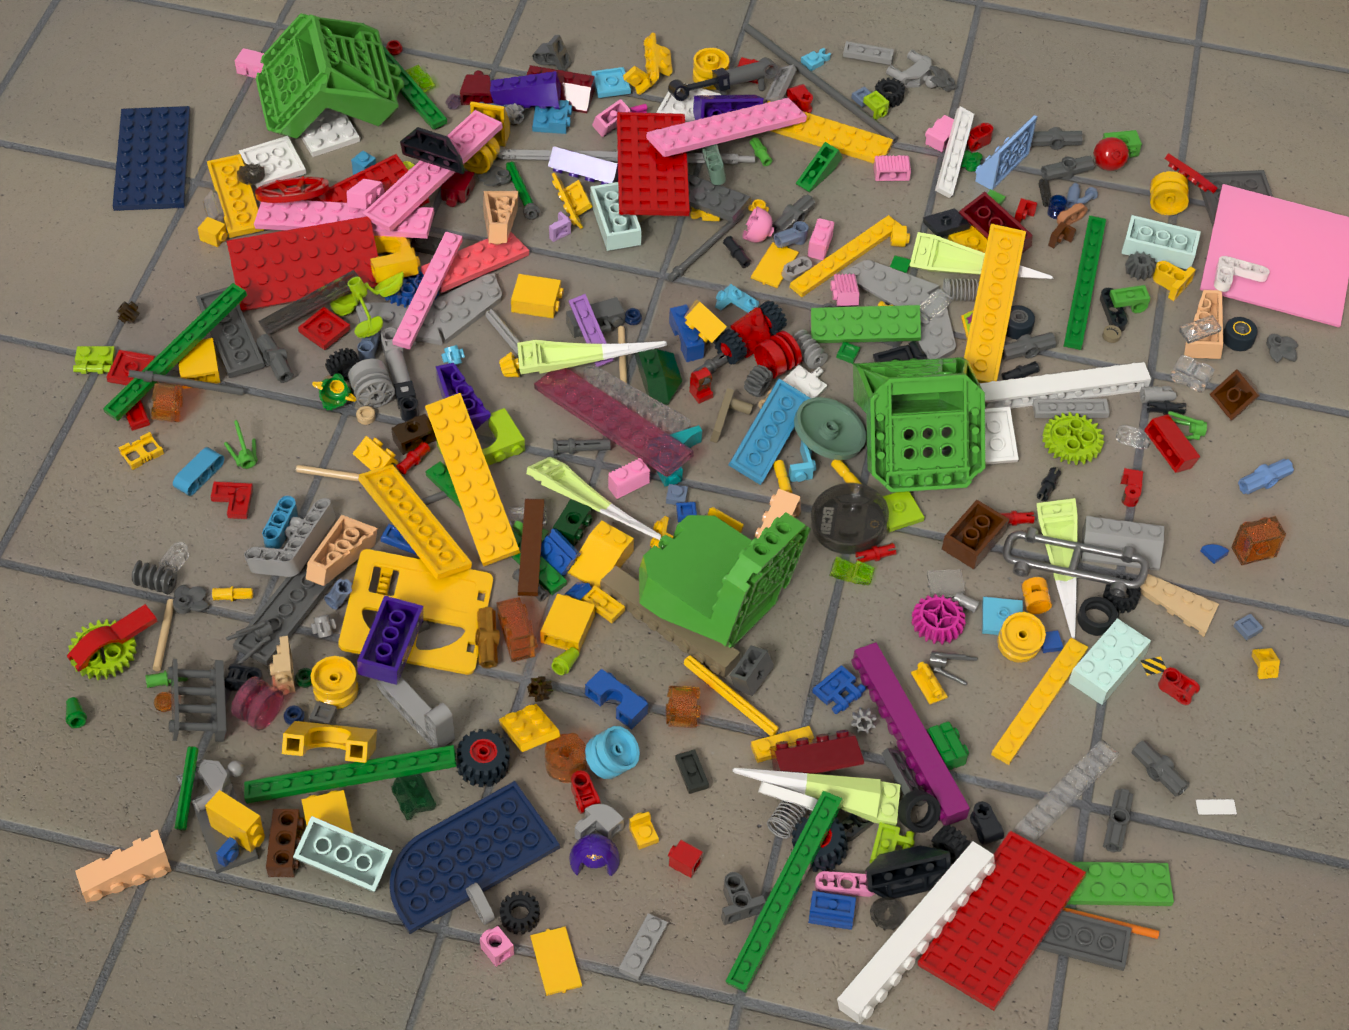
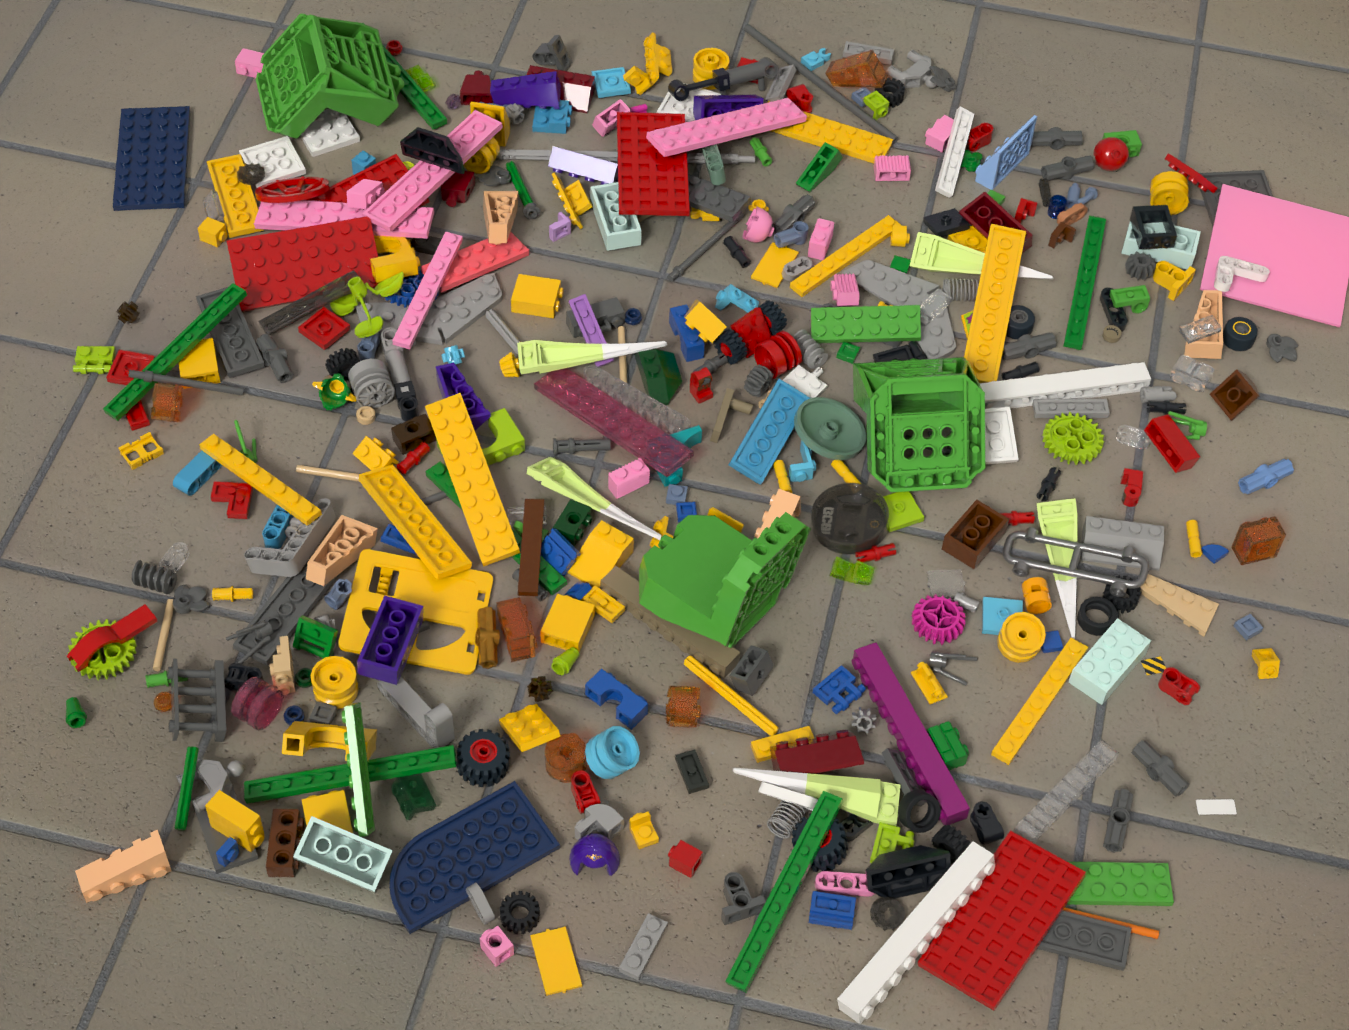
(260, 479): none -> yellow plate
(316, 633): none -> green plate
(359, 767): none -> bright green plate
(857, 71): none -> clear orange wedge
(1153, 214): none -> black window
(1193, 536): none -> yellow piece

